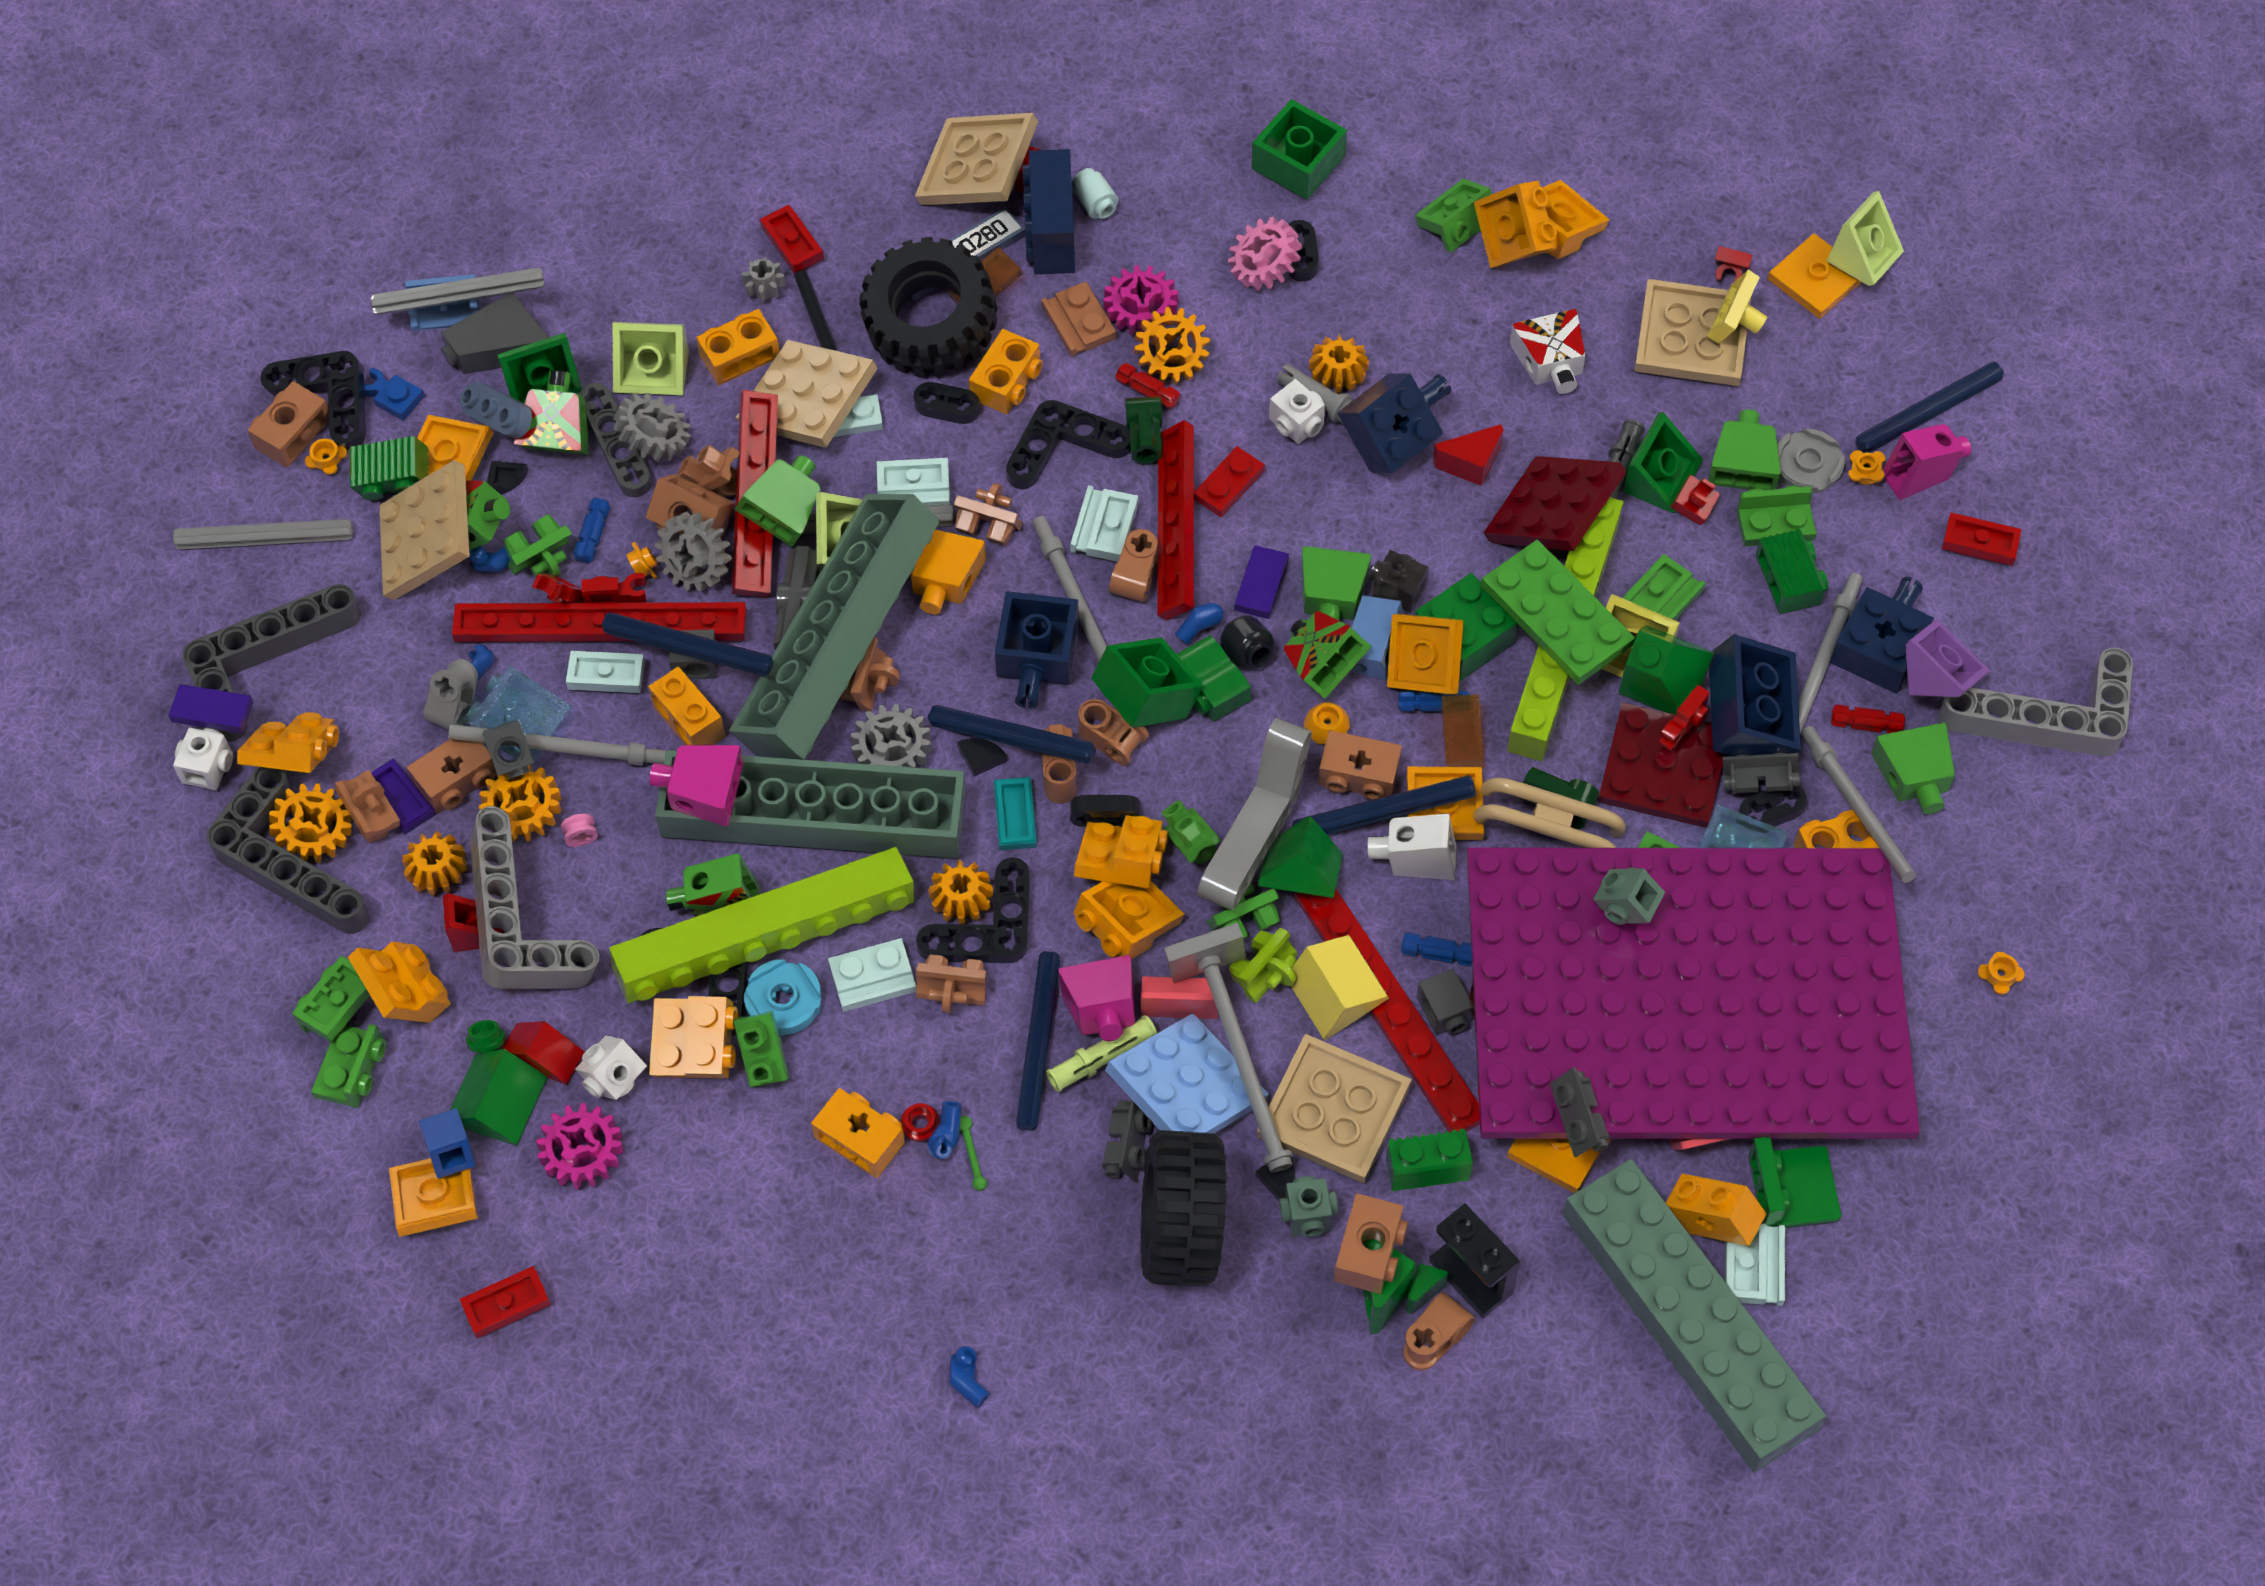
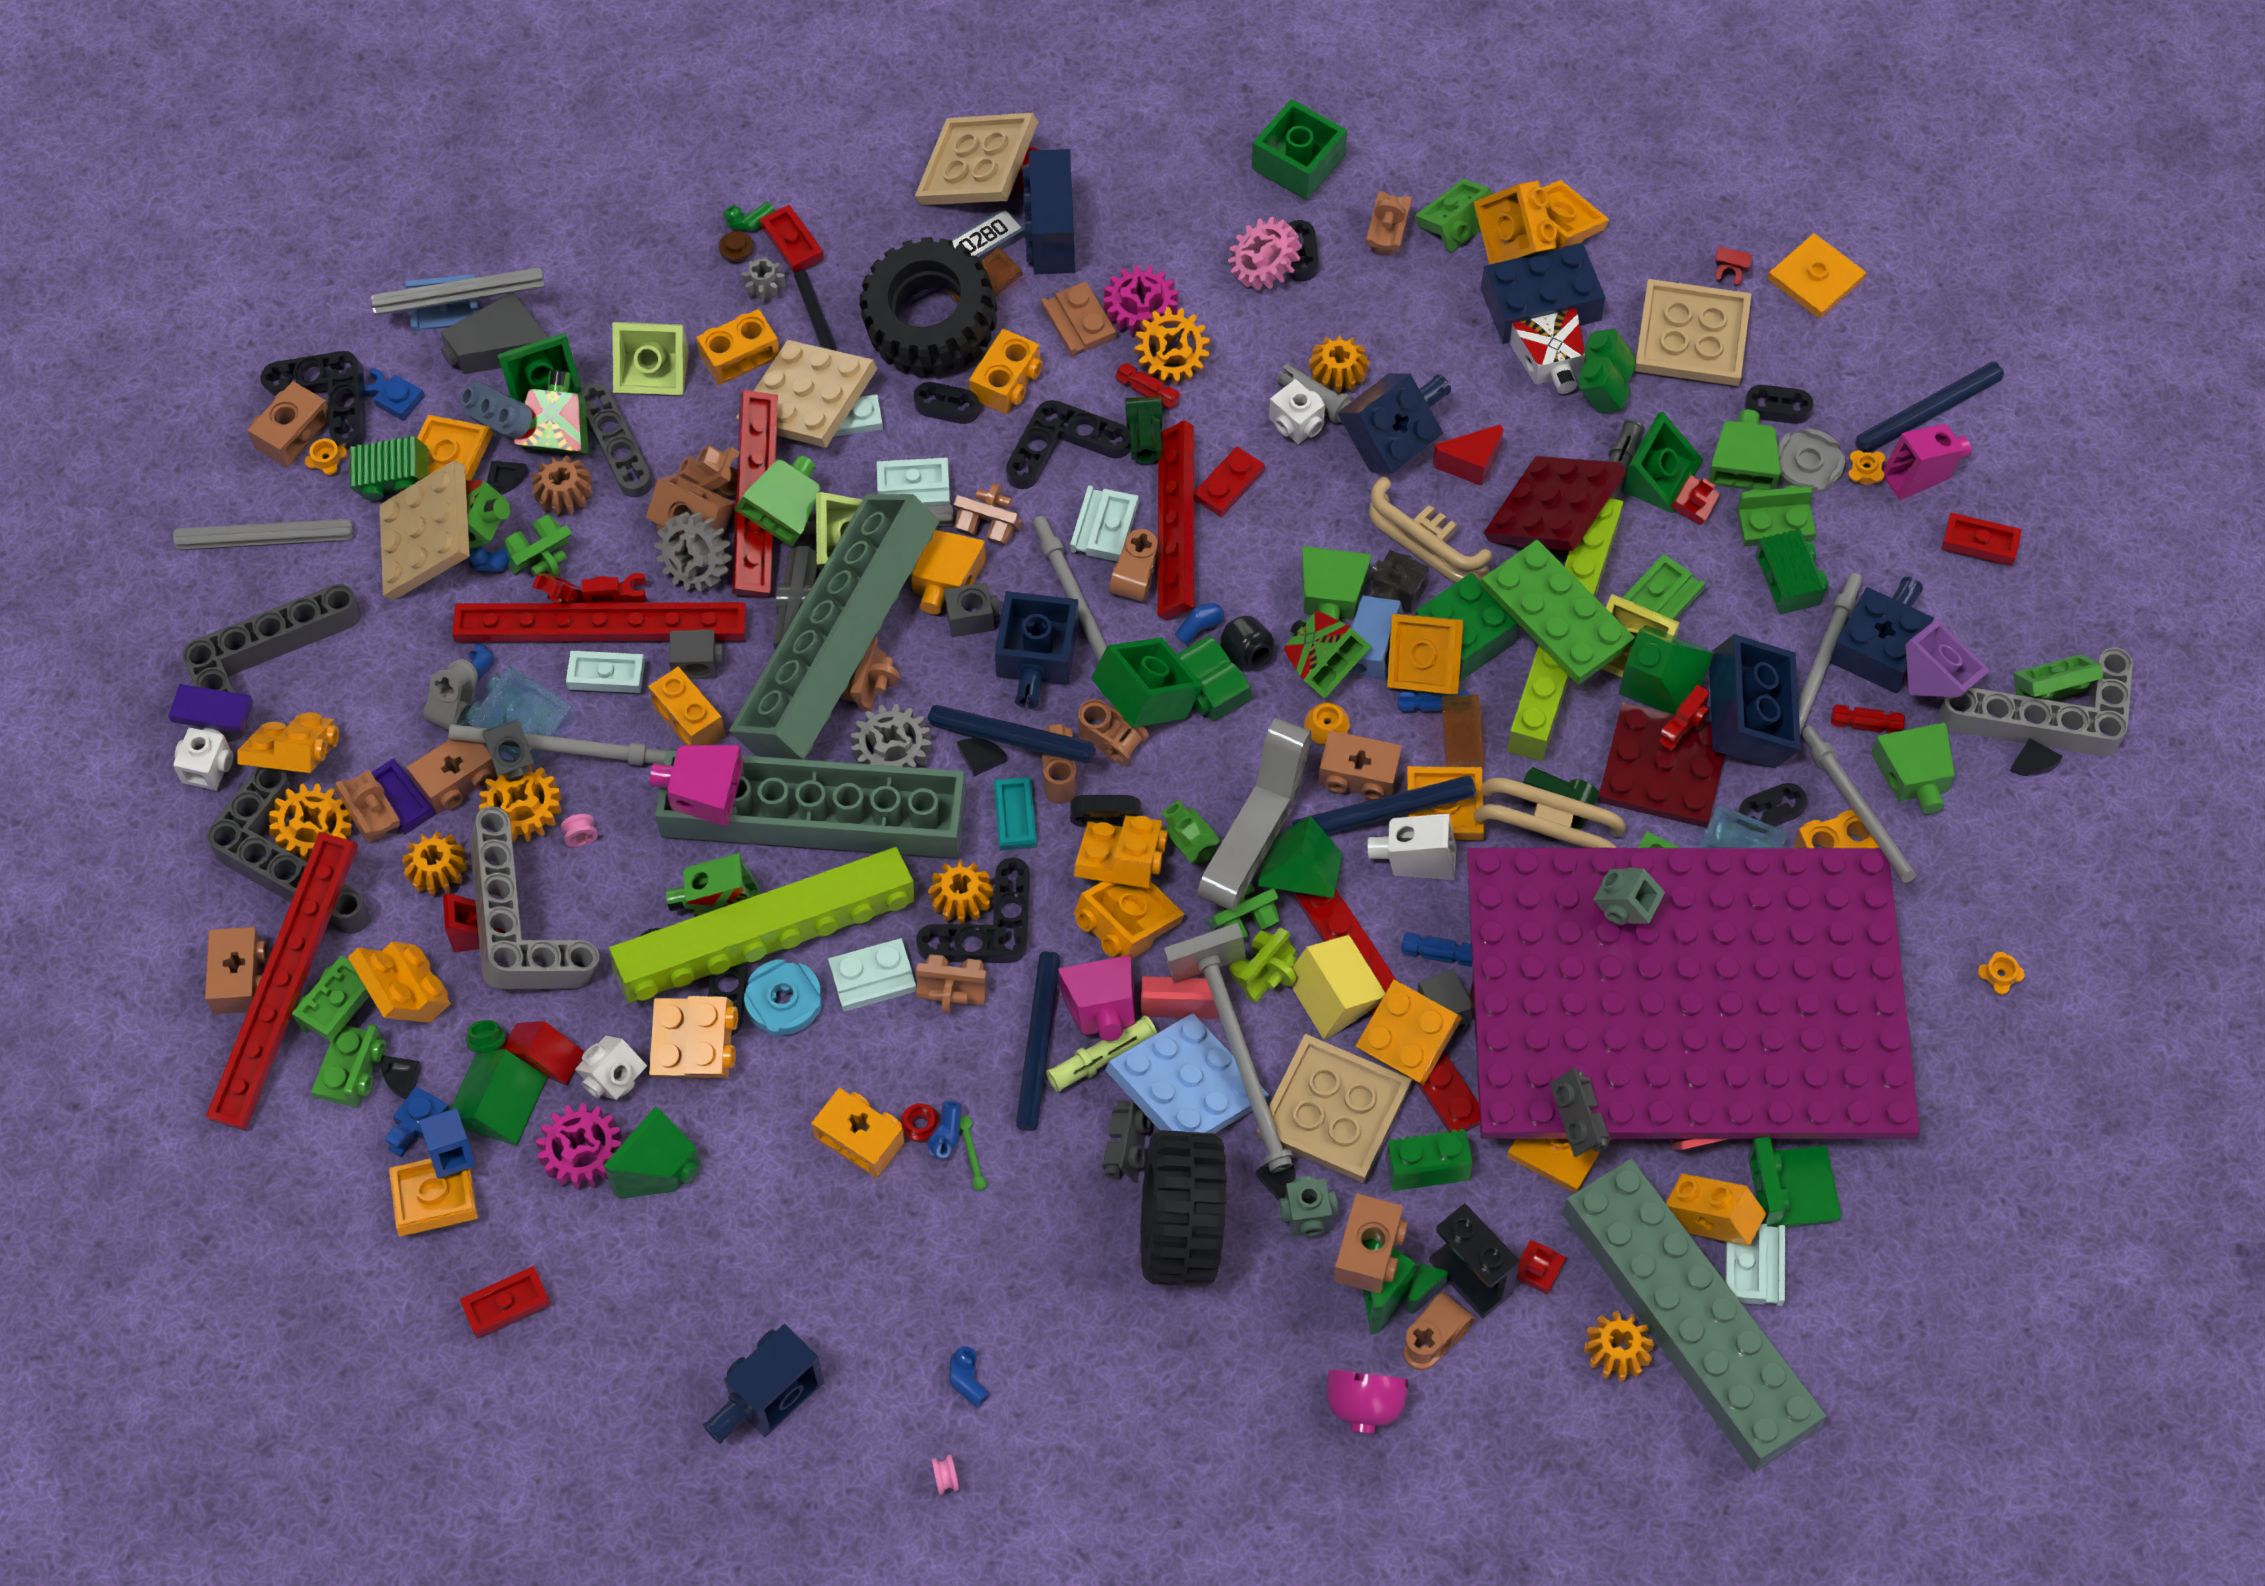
(233, 968): none -> nougat brick
(282, 981): none -> red plate
(400, 1074): none -> black tile
(415, 1108): none -> blue plate
(562, 485): none -> nougat gear
(591, 530): blue axle -> none
(642, 560): light orange plate -> none
(651, 427): light grey gear -> none
(652, 1159): none -> green slope
(687, 644): dark blue axle -> none
(736, 246): none -> reddish brown plate
(746, 221): none -> green arm
(761, 1049): bright green hips -> none
(767, 1384): none -> dark blue brick
(945, 1474): none -> bright pink bush
(967, 597): none -> dark grey brick
(1094, 194): light aqua brick -> none
(1261, 582): dark purple tile -> none
(1366, 1398): none -> dark pink cylinder
(1388, 223): none -> nougat hips
(1408, 1032): none -> light orange plate
(1425, 537): none -> tan piece
(1539, 1266): none -> red tile
(1541, 287): none -> dark blue brick
(1607, 370): none -> green brick
(1616, 1358): none -> light orange gear
(1737, 310): light yellow tile -> none
(1777, 769): dark grey hinge -> none
(1779, 403): none -> black beam
(1867, 242): yellowish green slope -> none
(2035, 759): none -> black tile
(2058, 678): none -> bright green bracket

